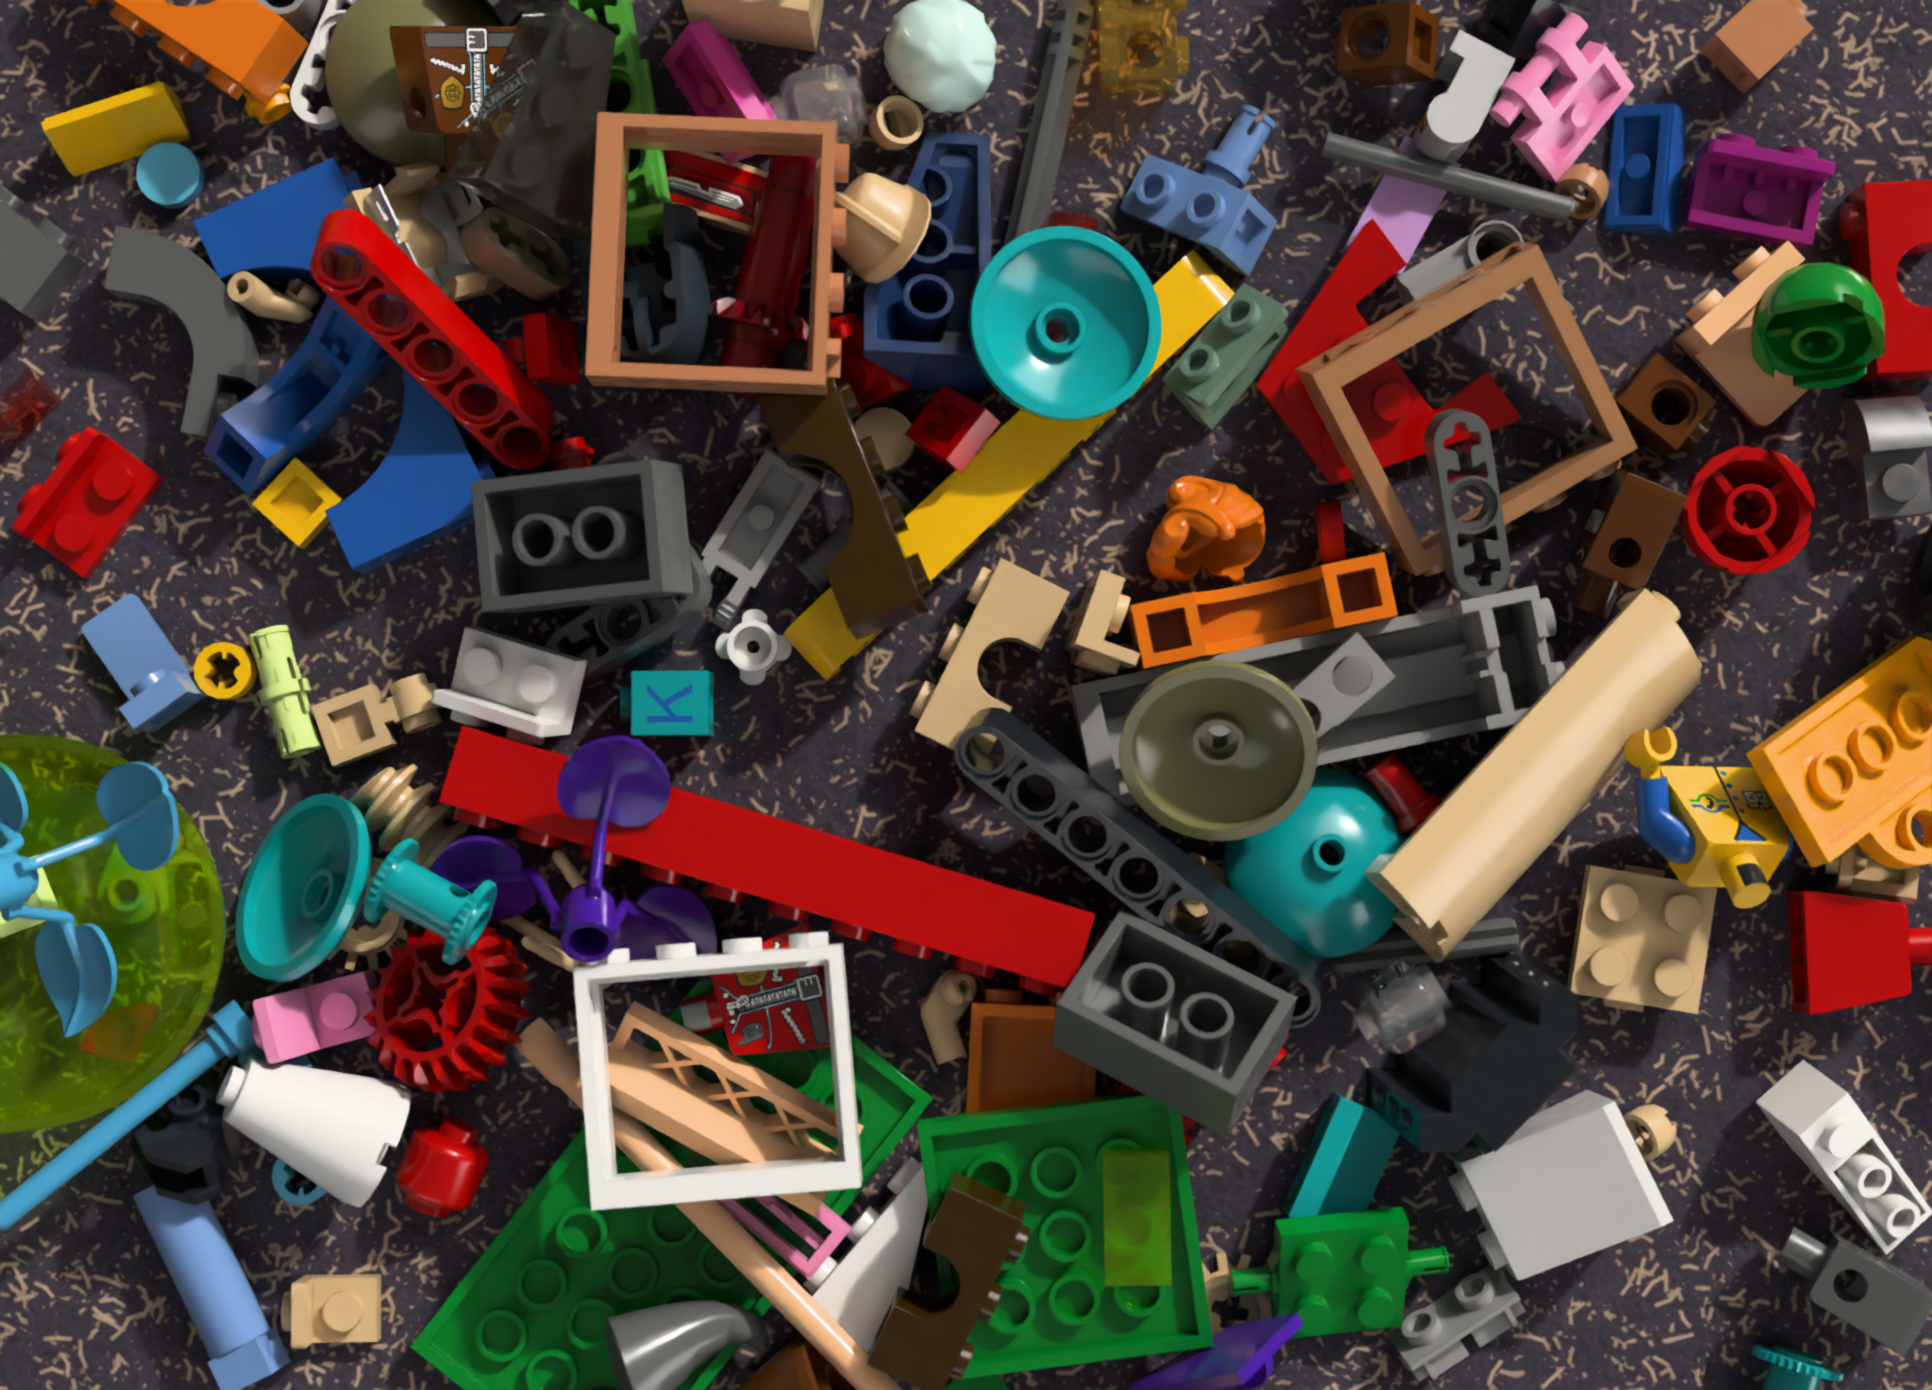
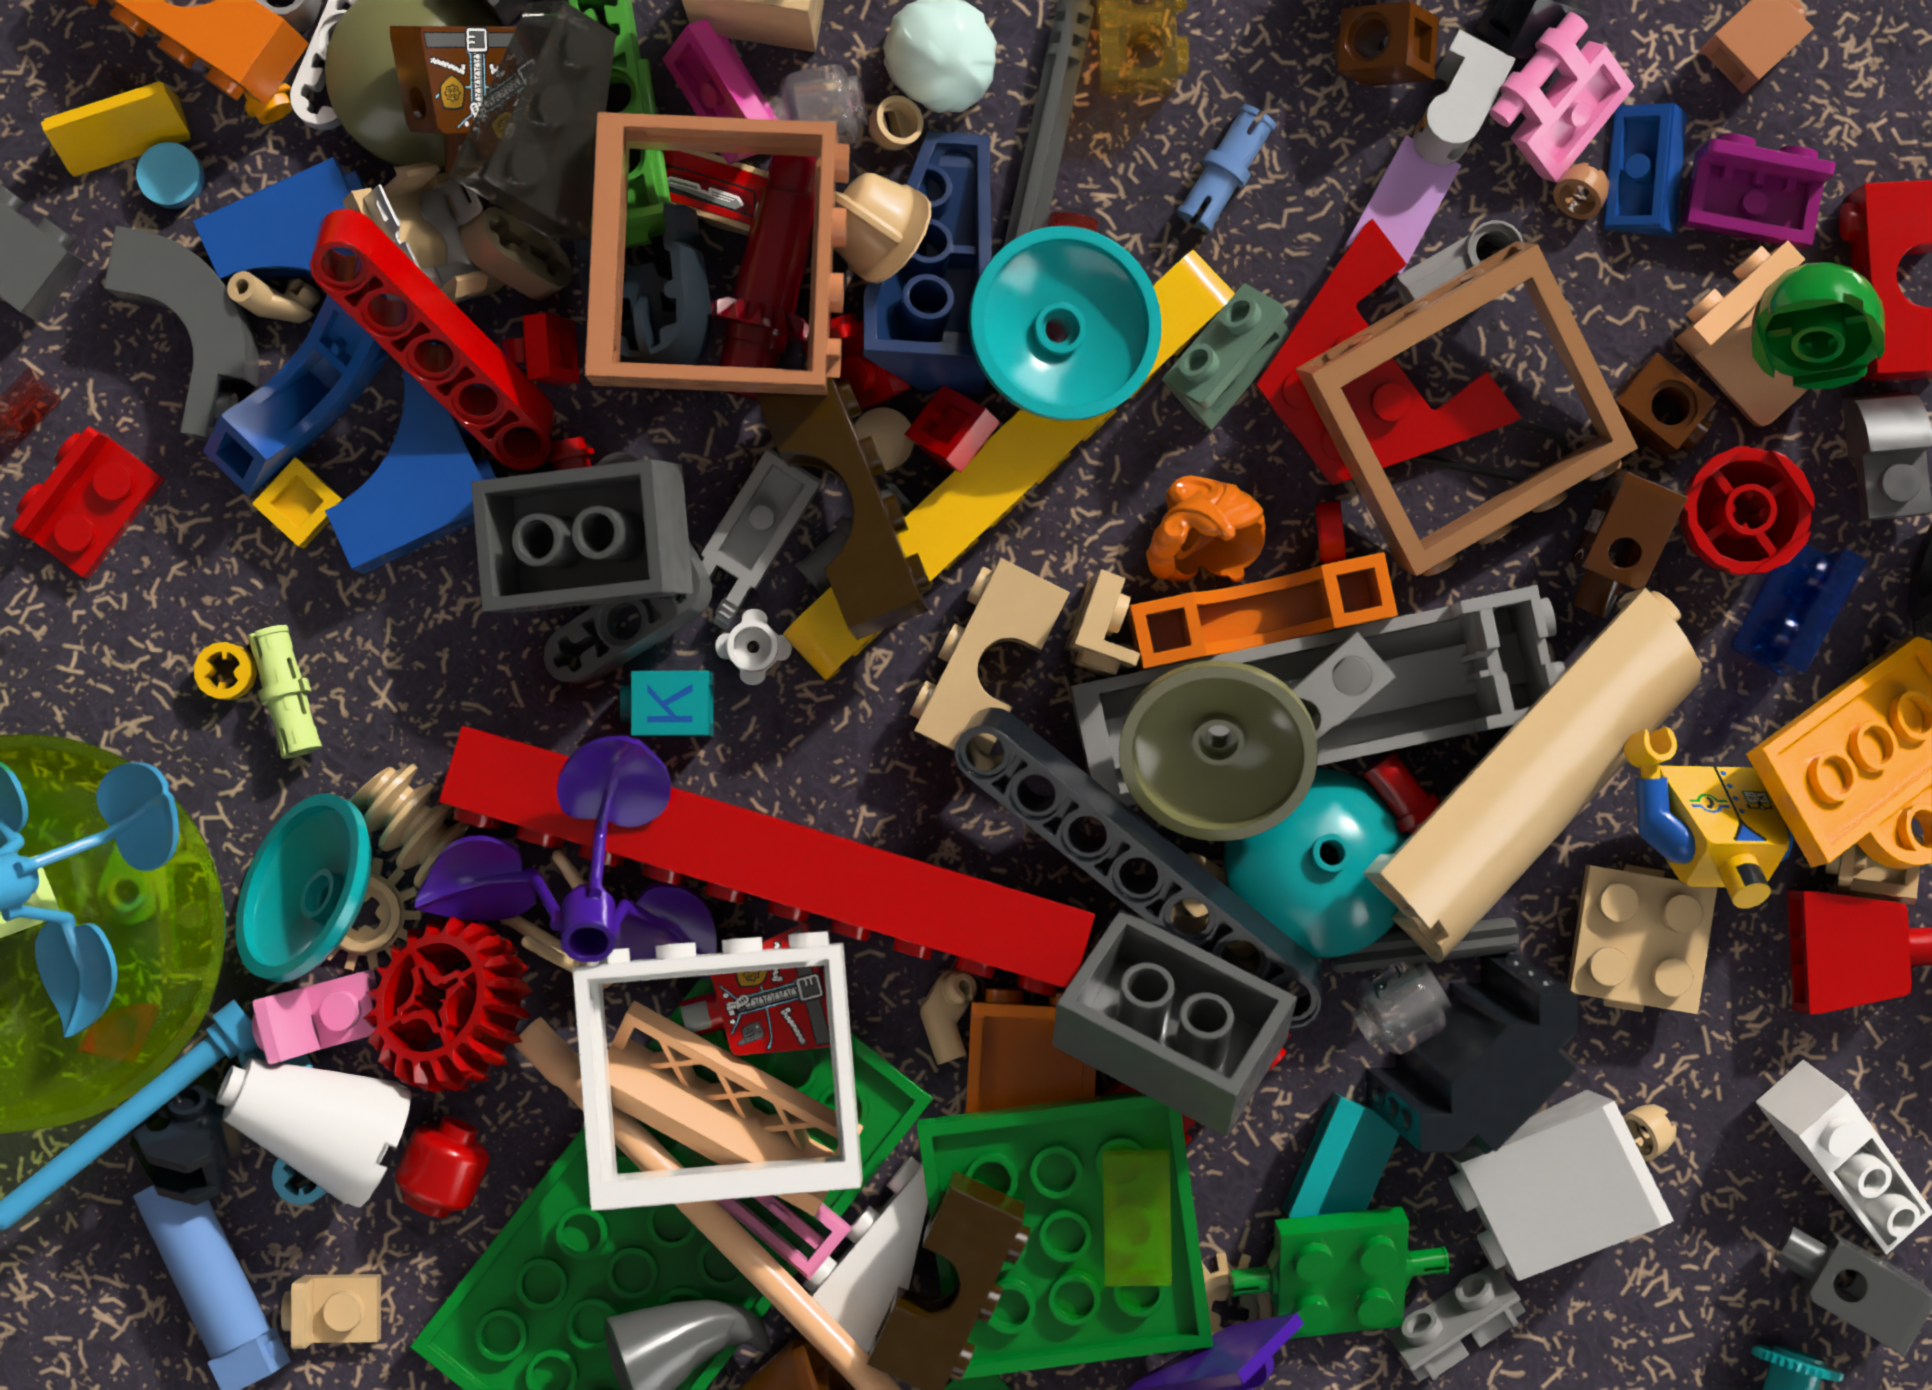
(142, 664): medium blue bracket -> none
(360, 723): tan plate -> none
(429, 901): teal hose -> none
(514, 686): white bracket -> none
(1200, 210): medium blue bracket -> none
(1447, 177): dark grey bar -> none
(1474, 453): dark grey beam -> none
(1797, 609): none -> clear blue bracket

